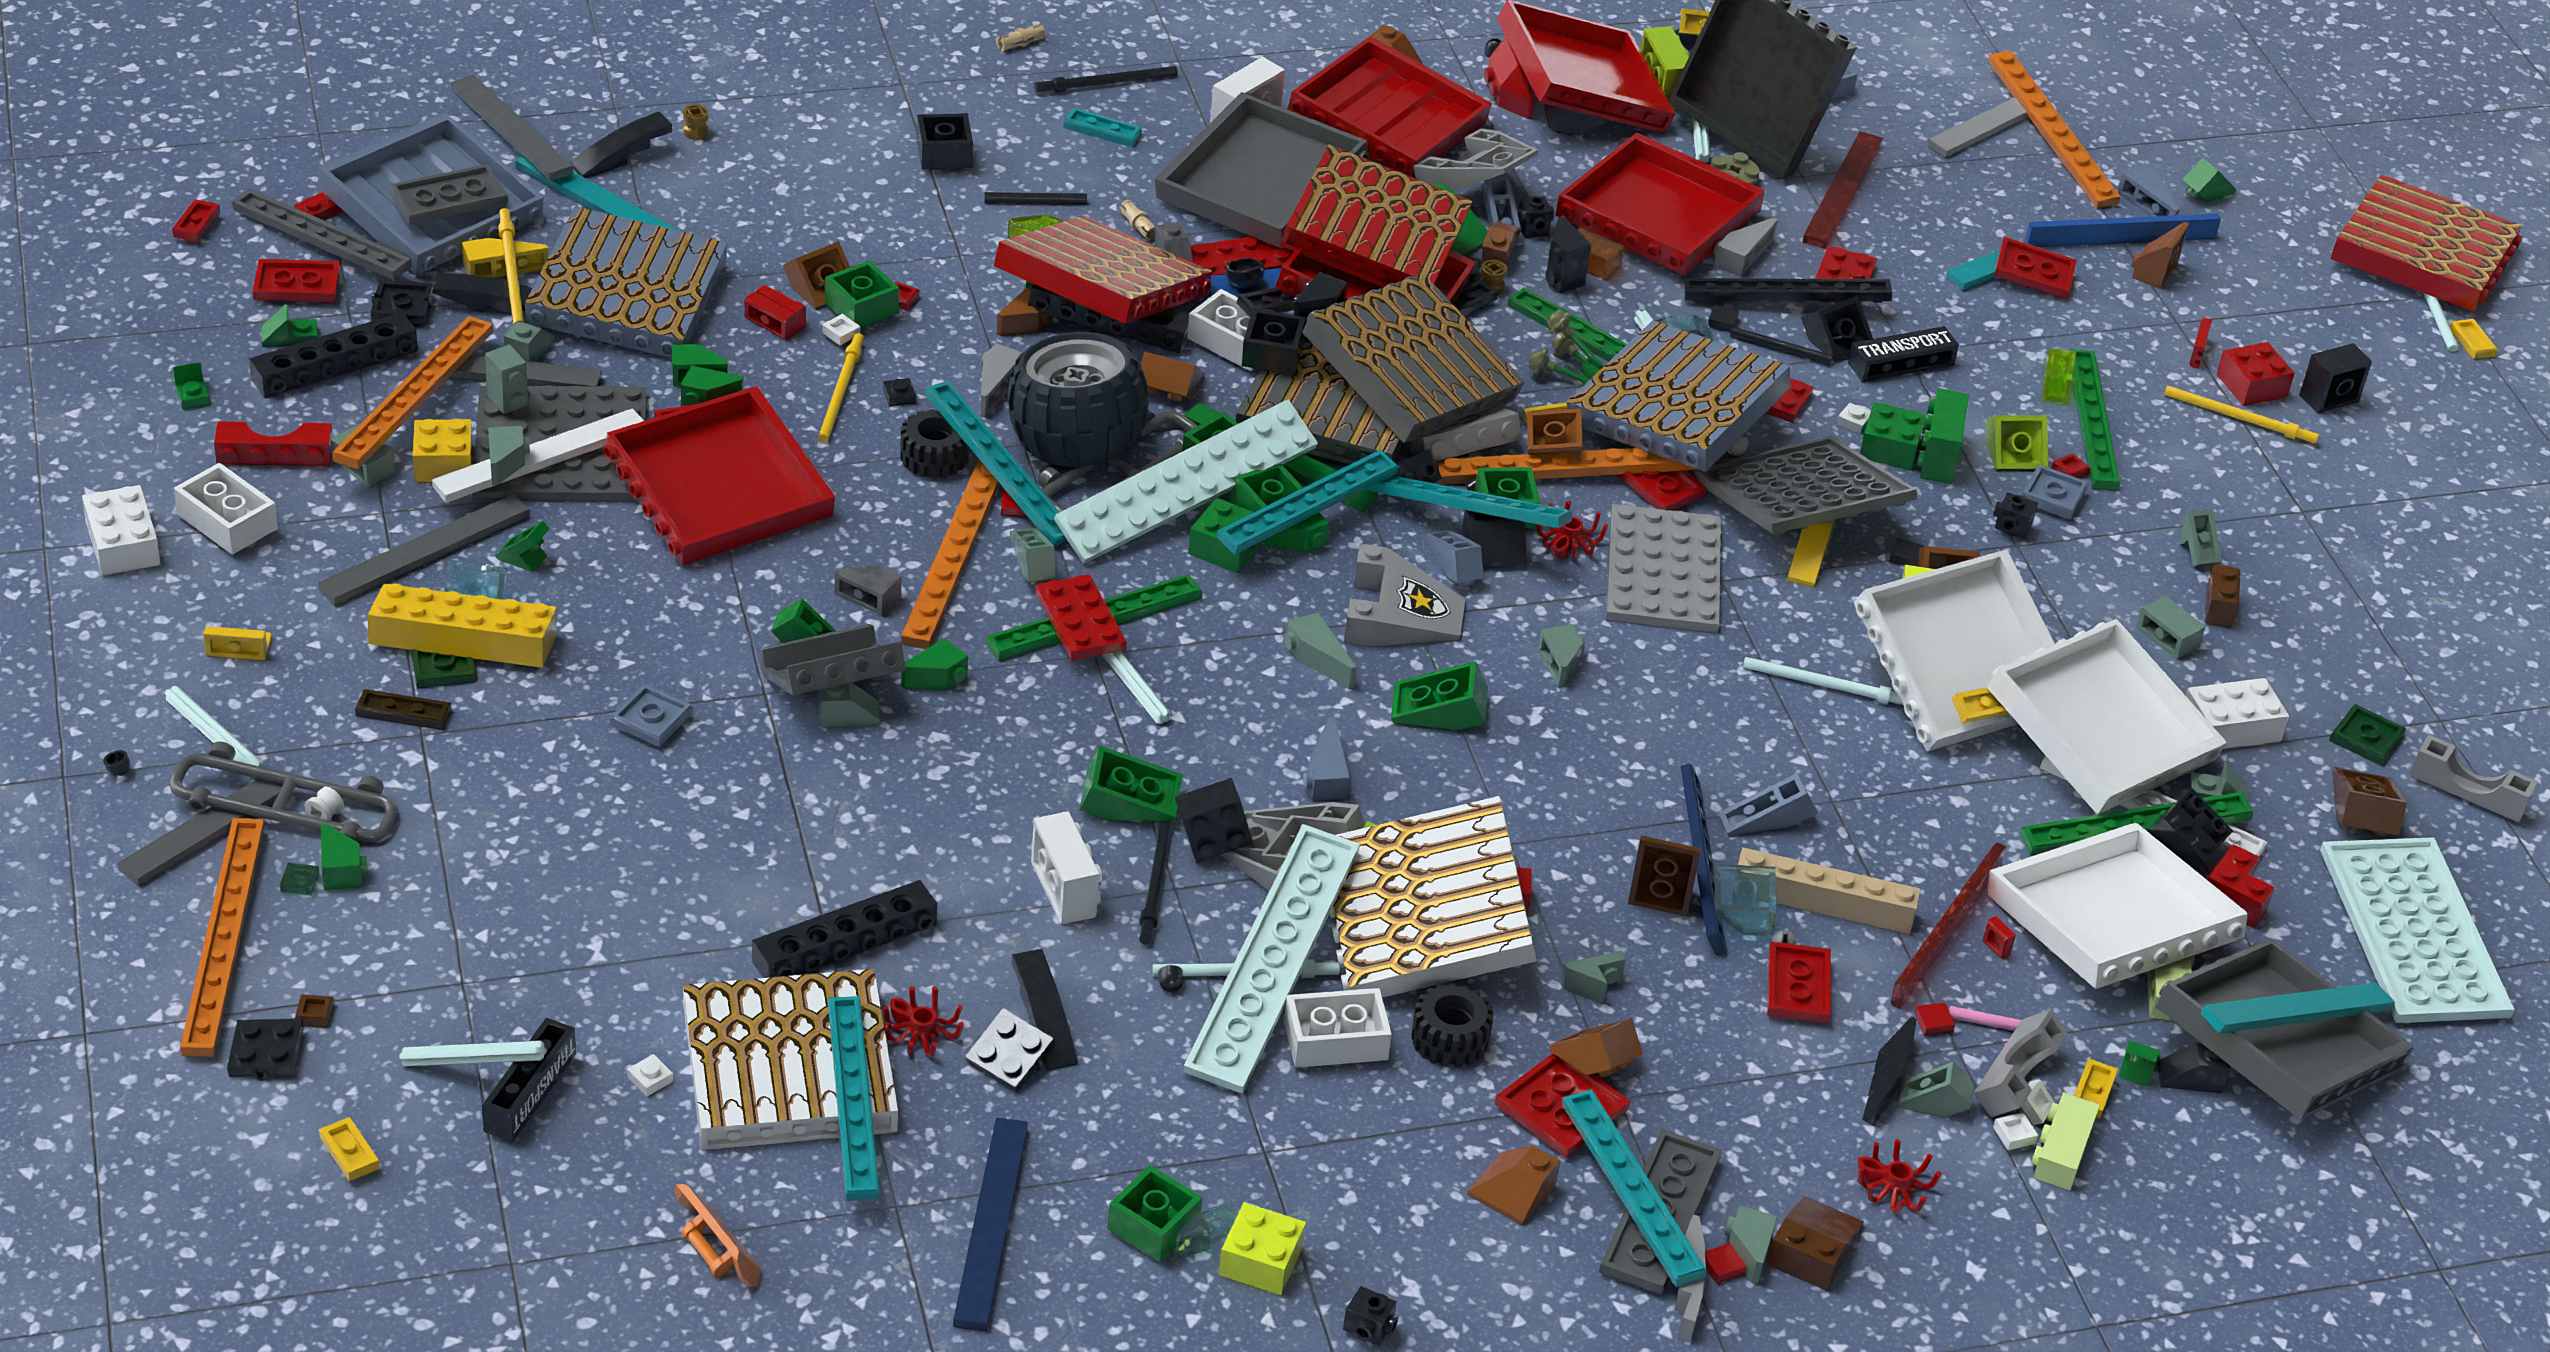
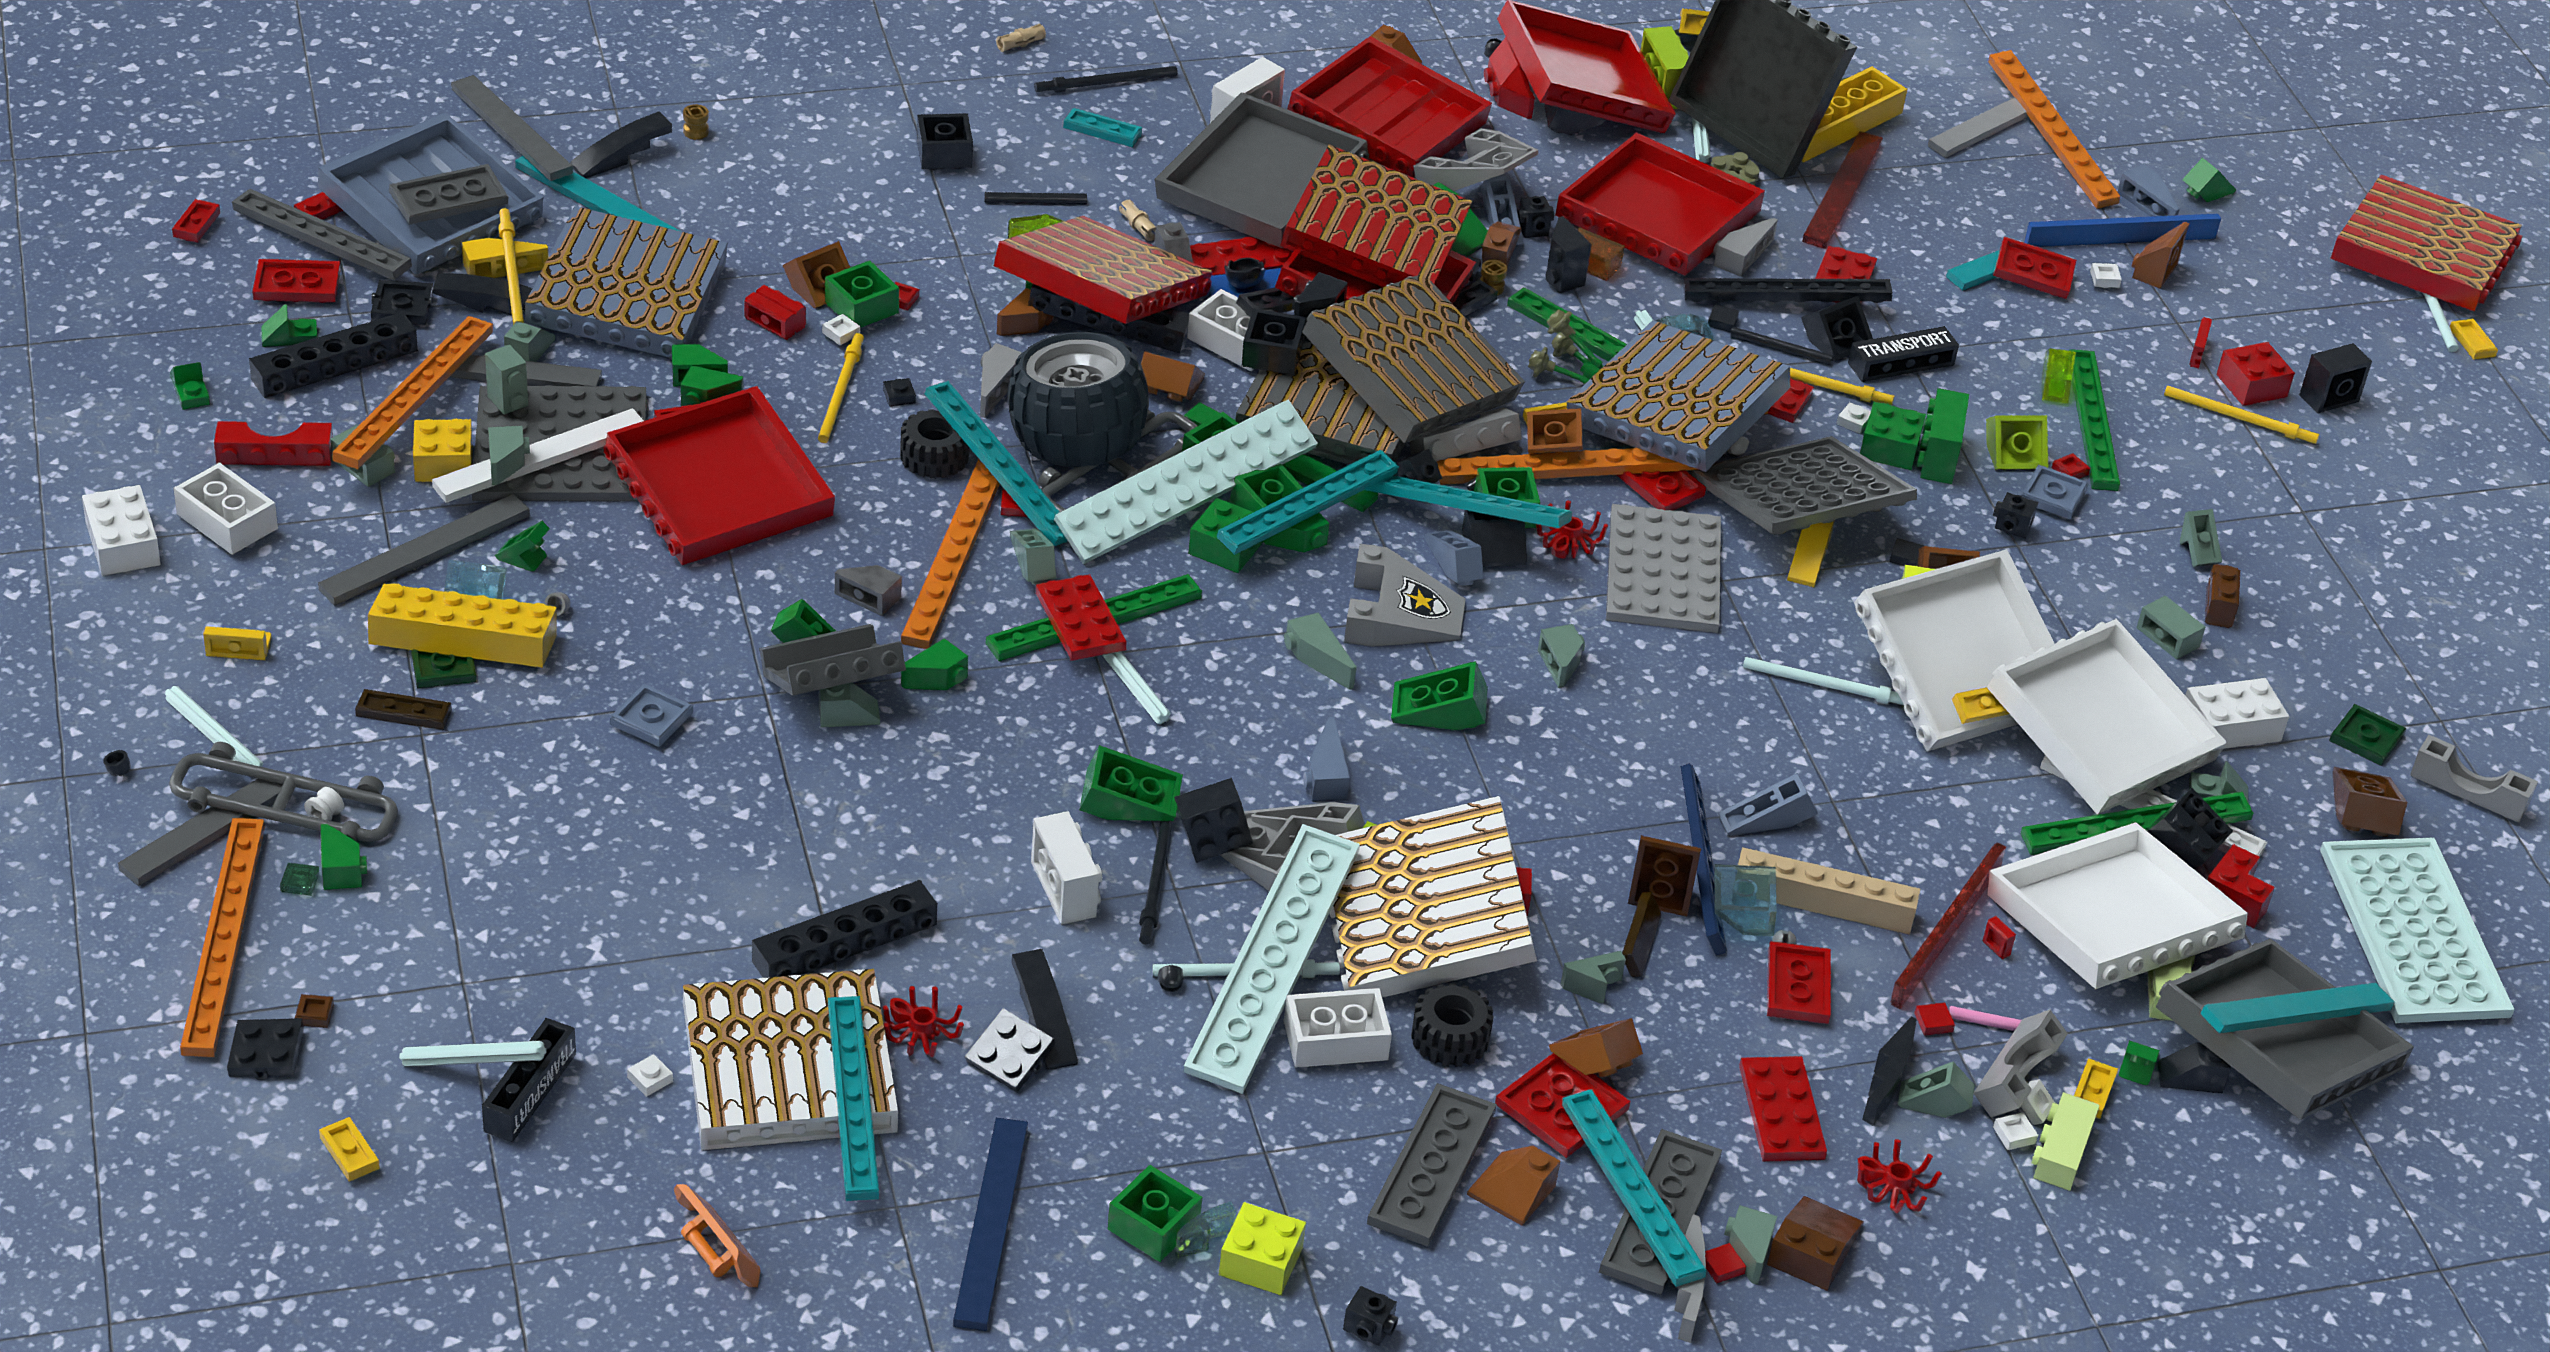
(555, 600): none -> light grey hinge
(1431, 1164): none -> dark grey plate
(1641, 934): none -> dark brown tile
(1782, 1108): none -> red plate
(1857, 106): none -> yellow brick
(1865, 393): none -> yellow bar
(2105, 275): none -> white plate

